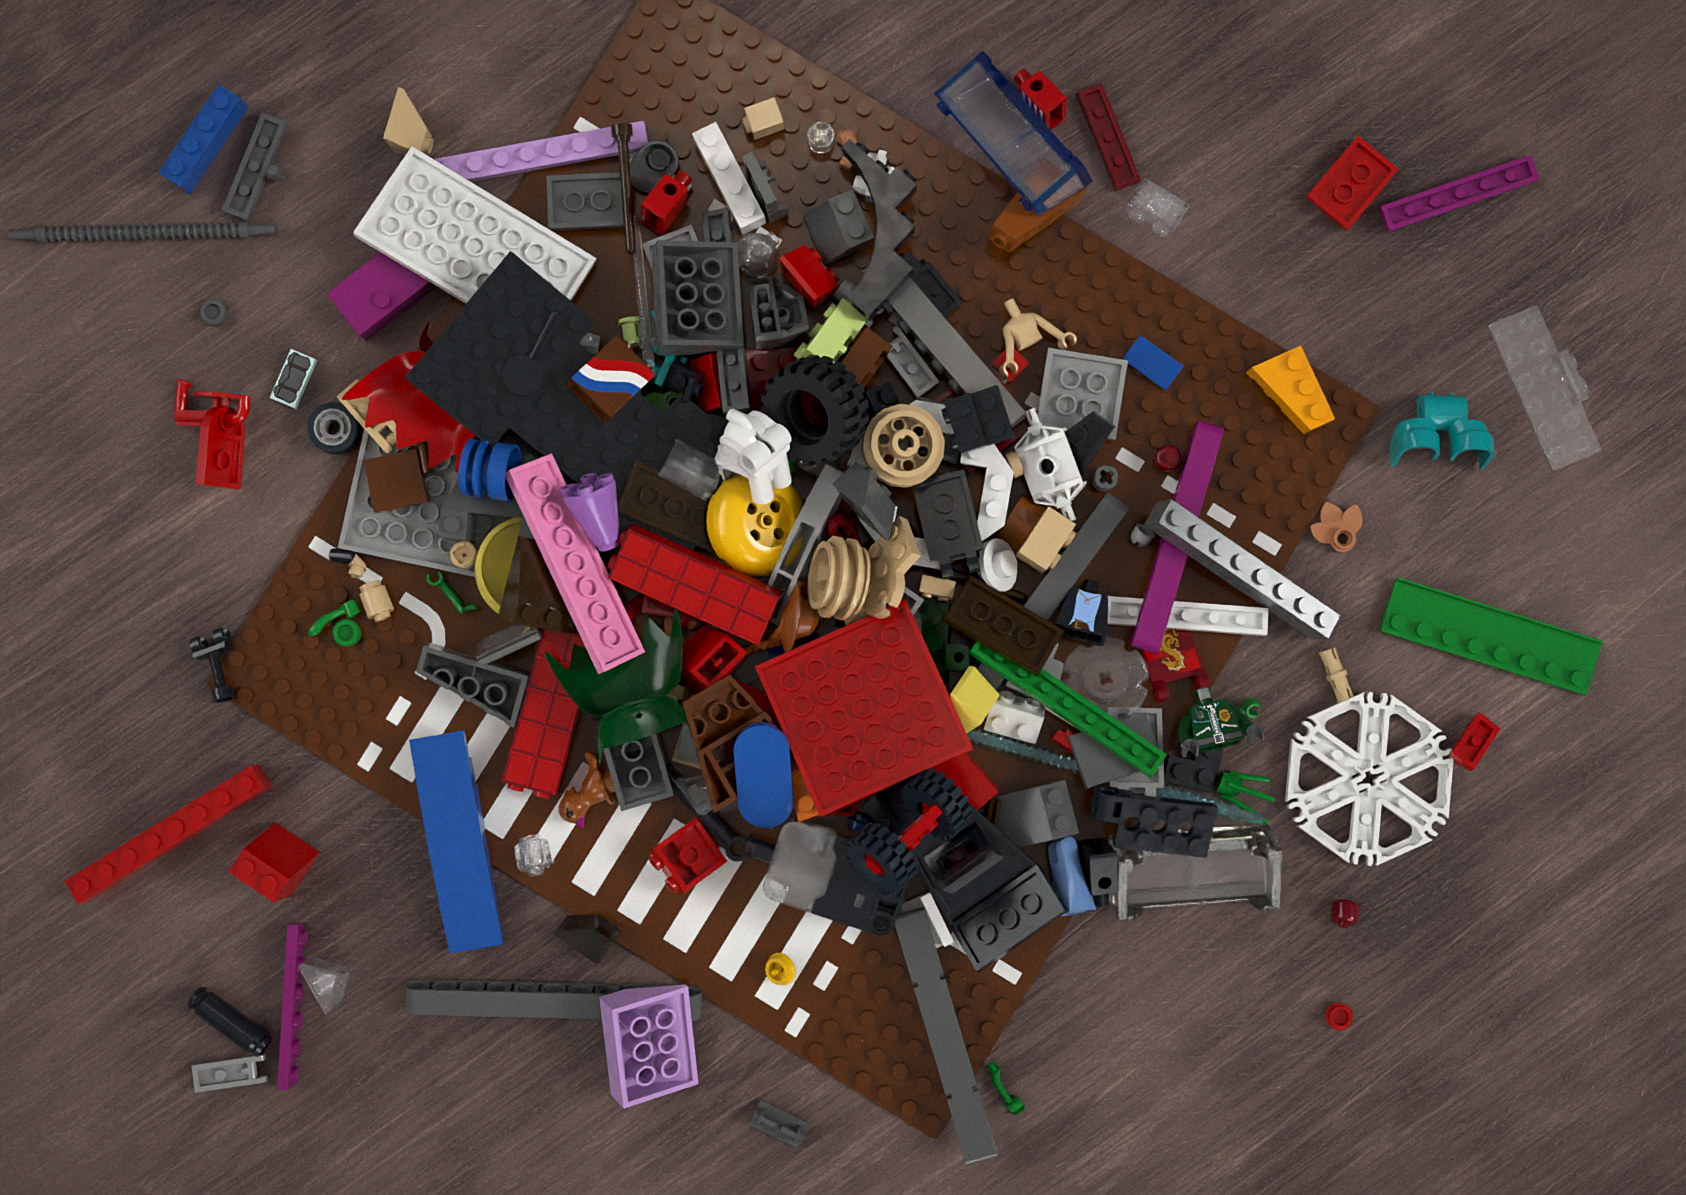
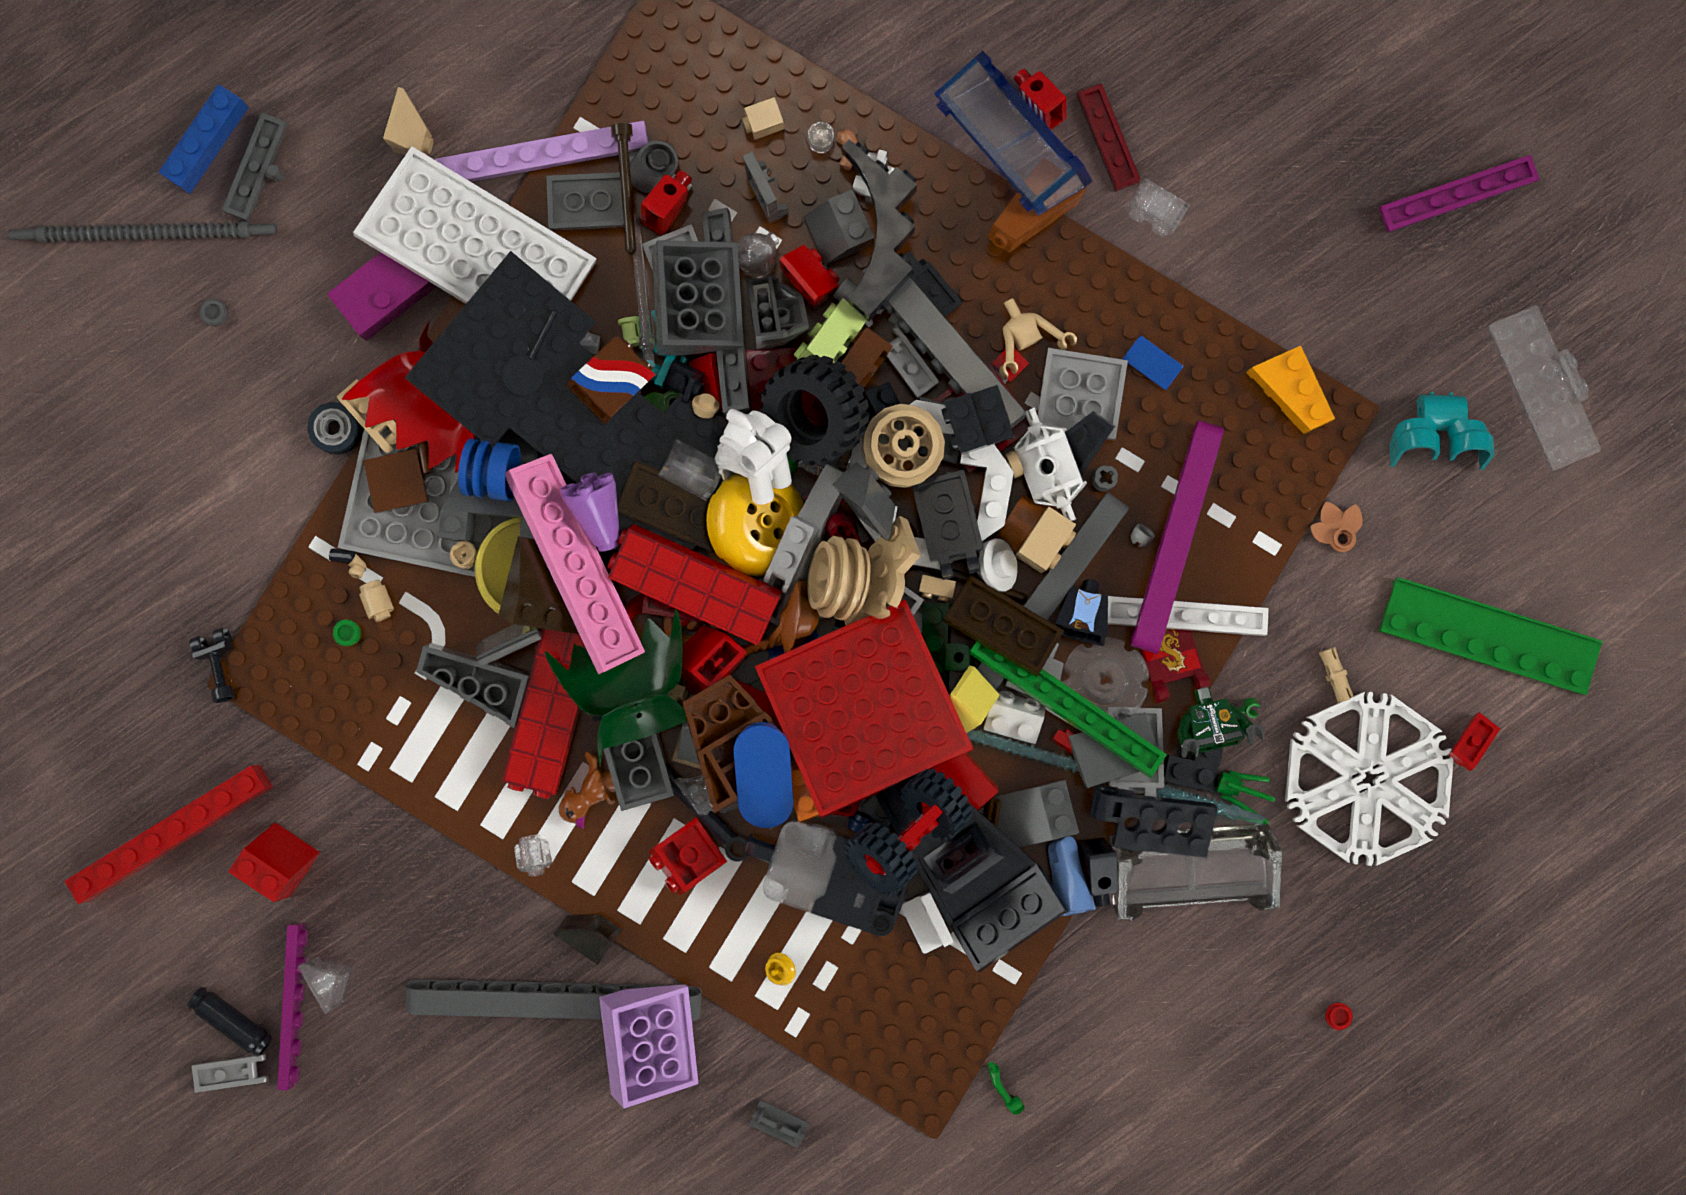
(220, 435): red plate -> none
(293, 379): tile -> none
(349, 608): green piece -> none
(450, 594): green piece -> none
(456, 841): blue slope -> none
(705, 405): none -> tan plate
(729, 178): white brick -> none
(791, 552): none -> light grey hinge
(945, 1036): dark grey piece -> none
(1167, 458): dark red piece -> none
(1241, 569): brick -> none
(1345, 913): dark red piece -> none
(1352, 183): red plate -> none

